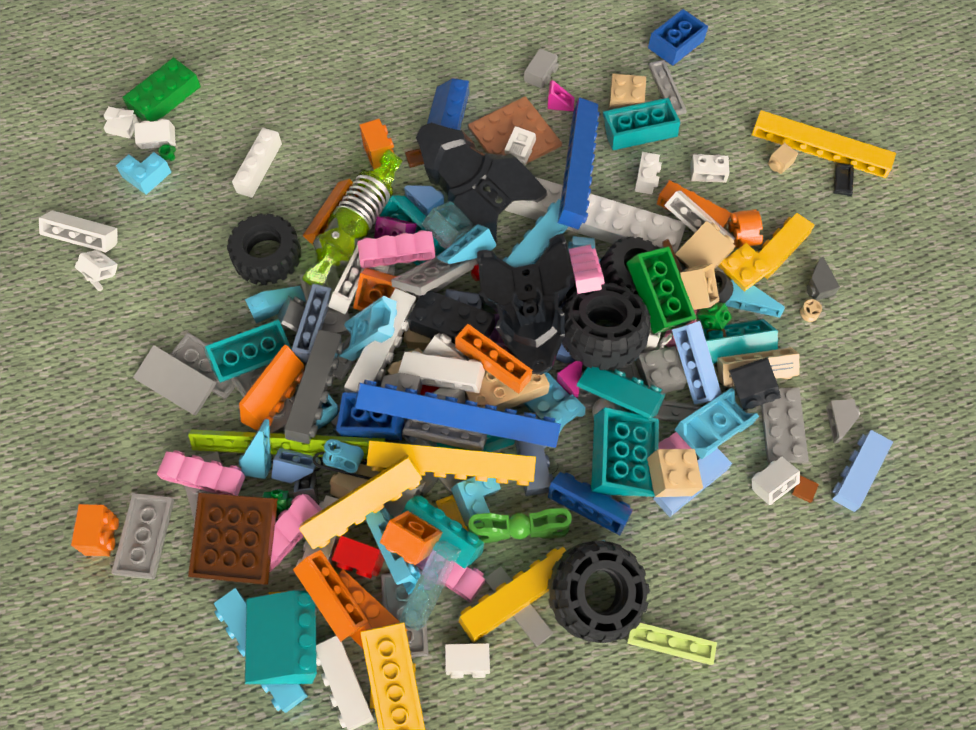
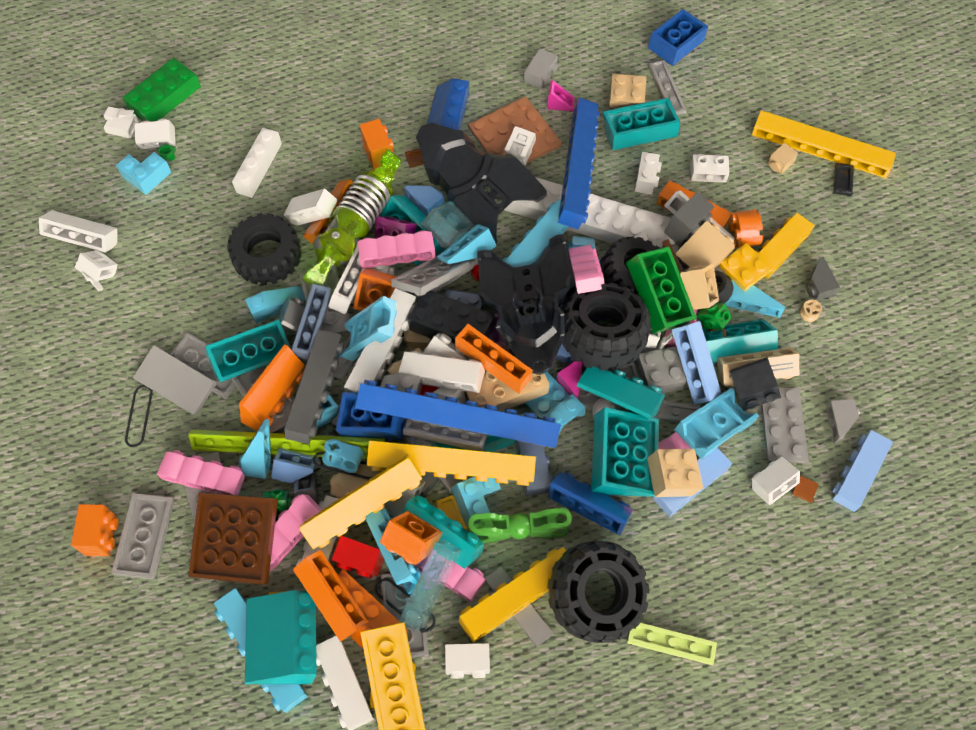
(146, 418): none -> black piece
(310, 207): none -> white brick
(405, 593): none -> black piece
(688, 219): none -> dark grey brick

